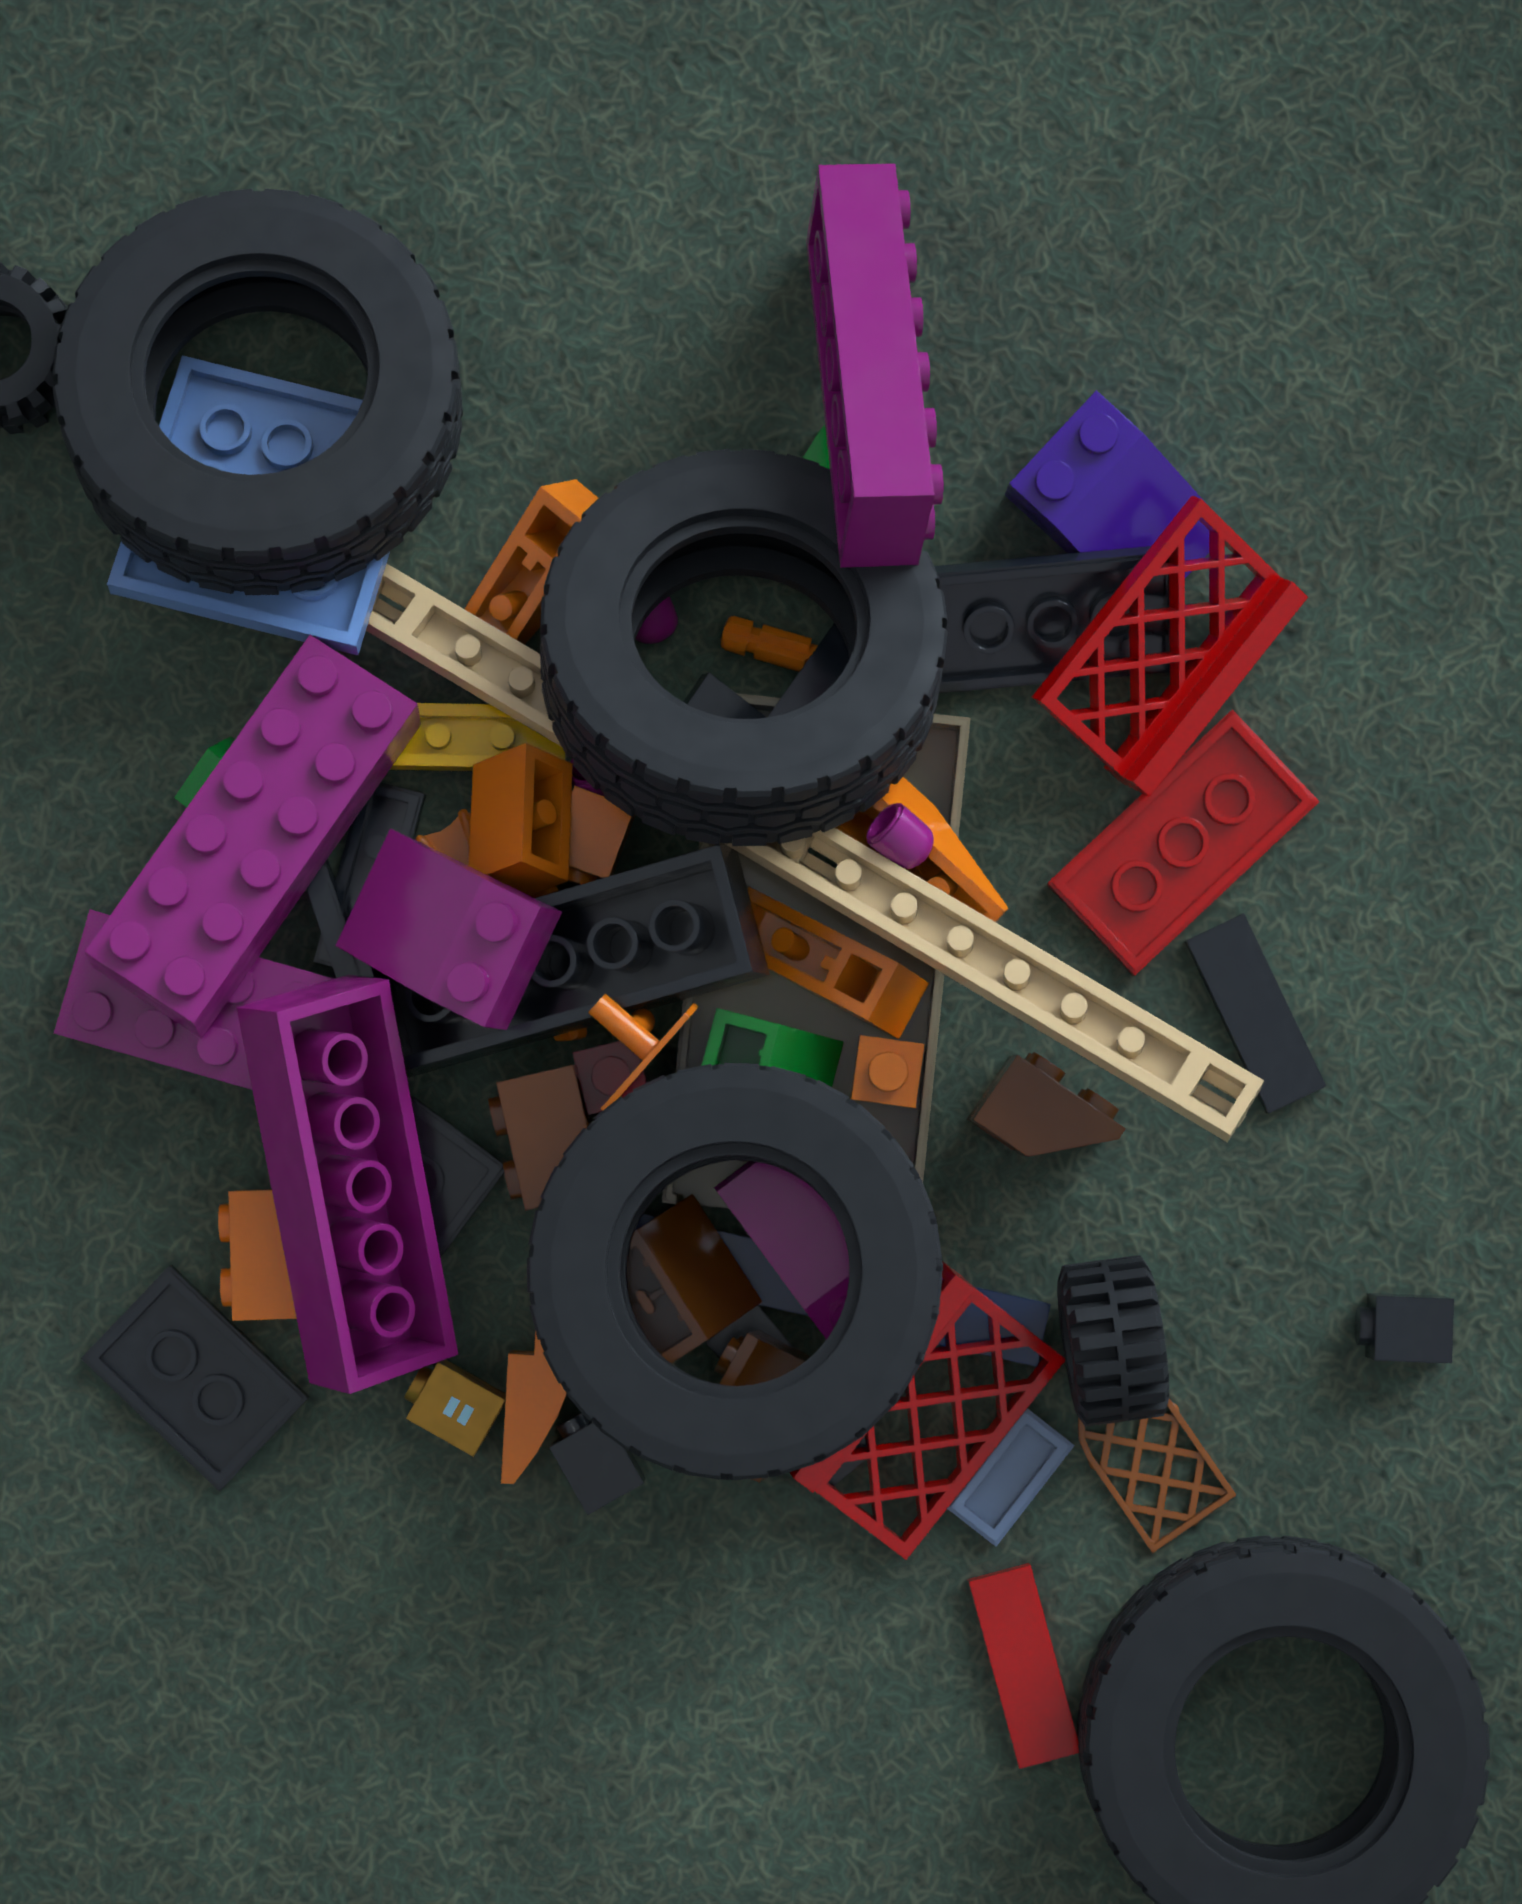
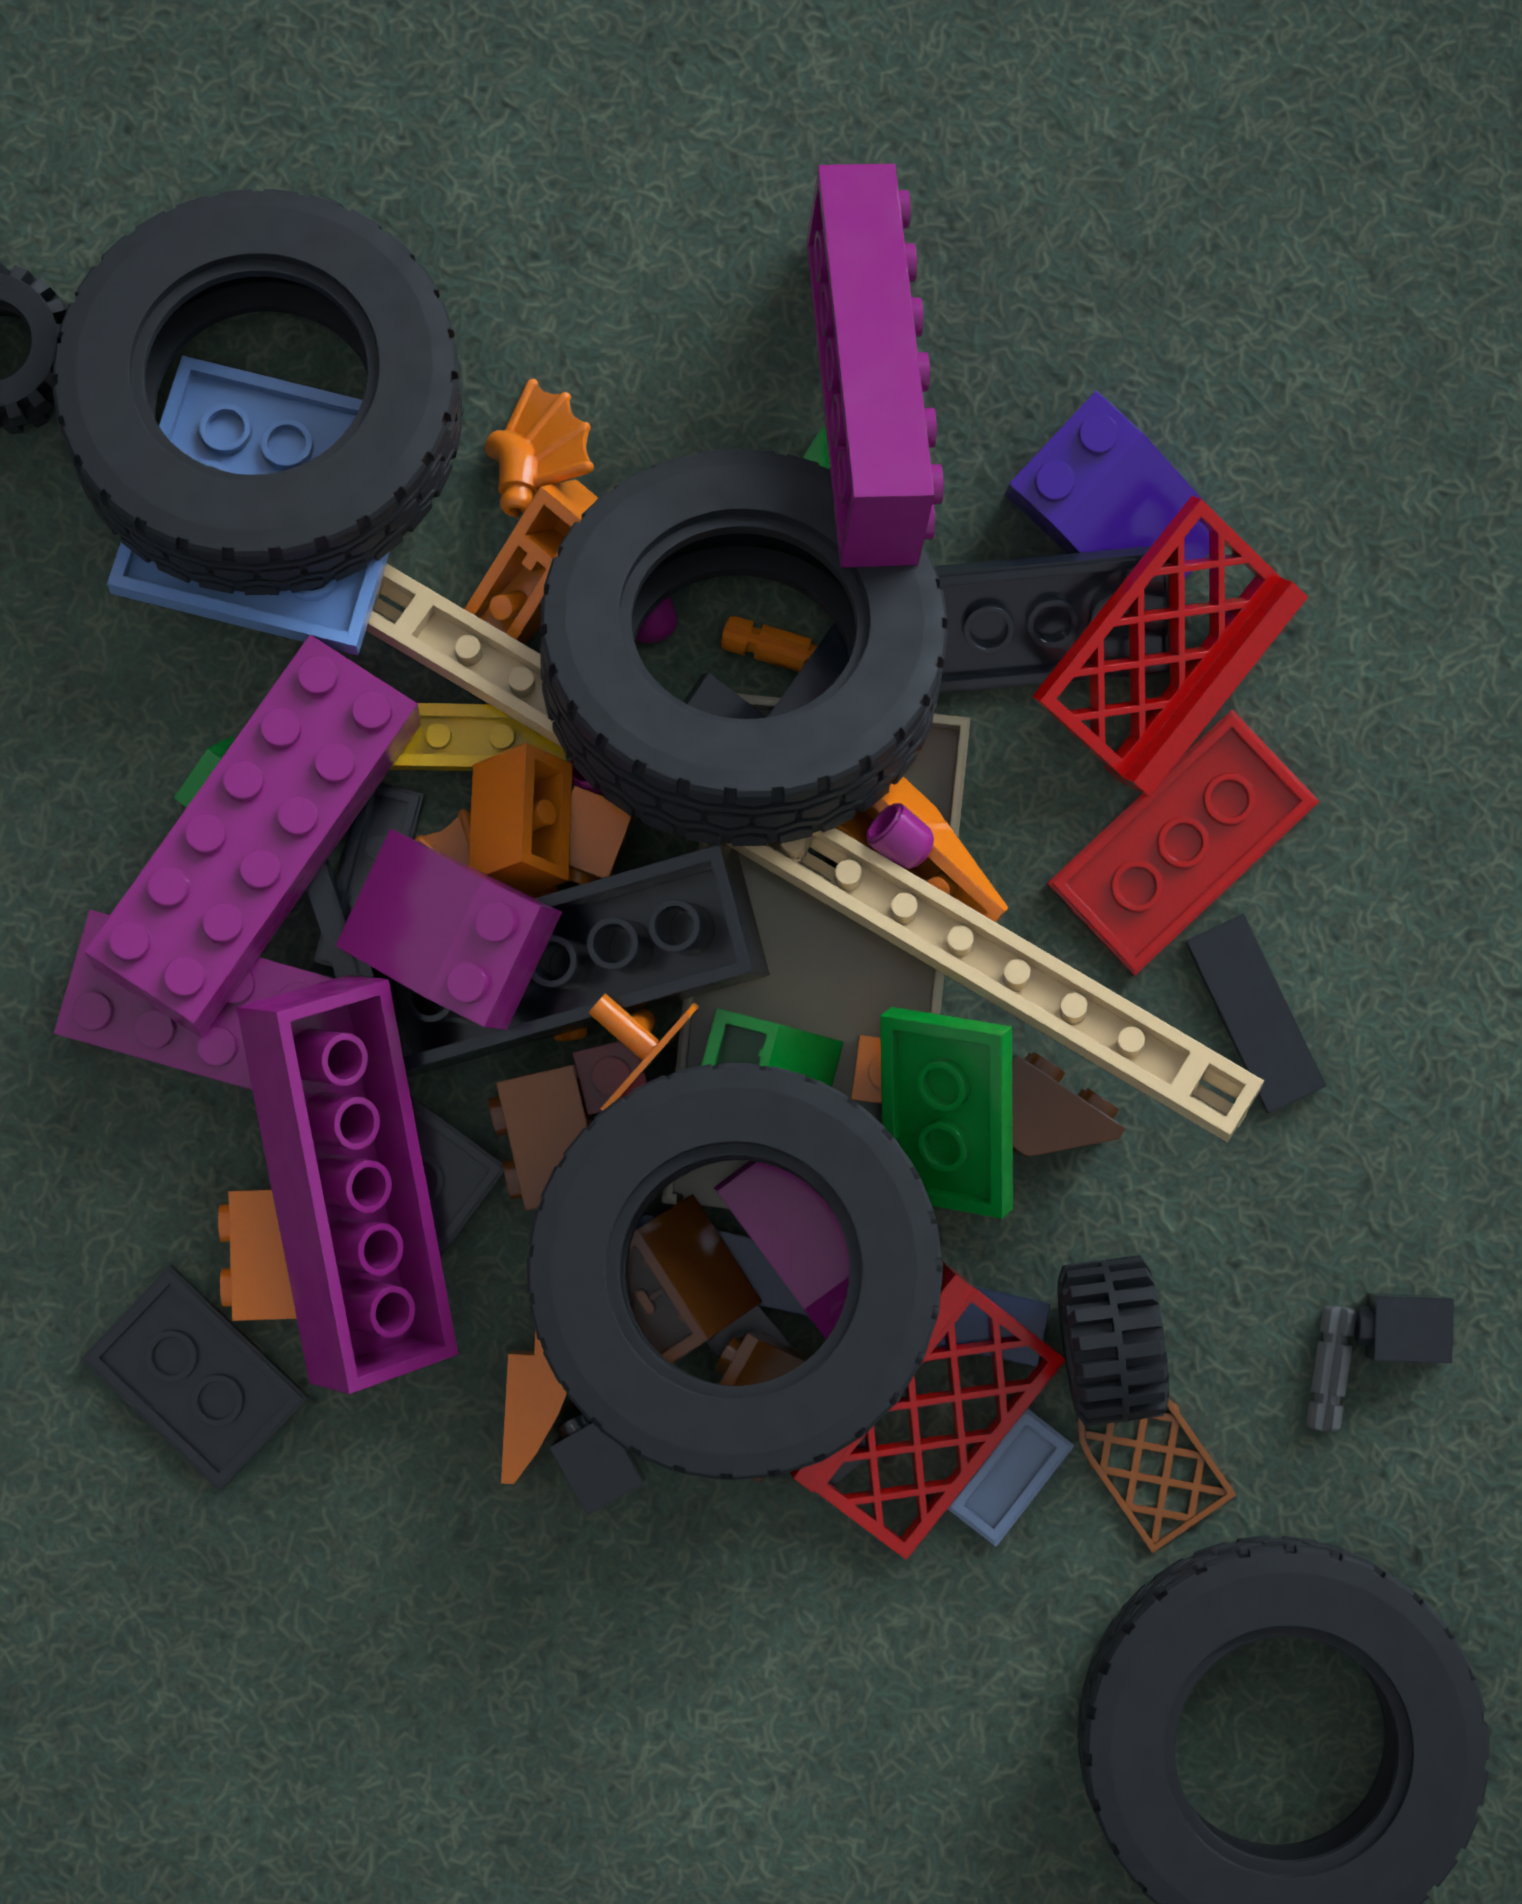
(454, 1405): pearl gold brick -> none
(538, 447): none -> orange arm
(836, 966): orange slope -> none
(951, 1106): none -> green plate
(1024, 1665): red tile -> none
(1331, 1368): none -> dark grey axle

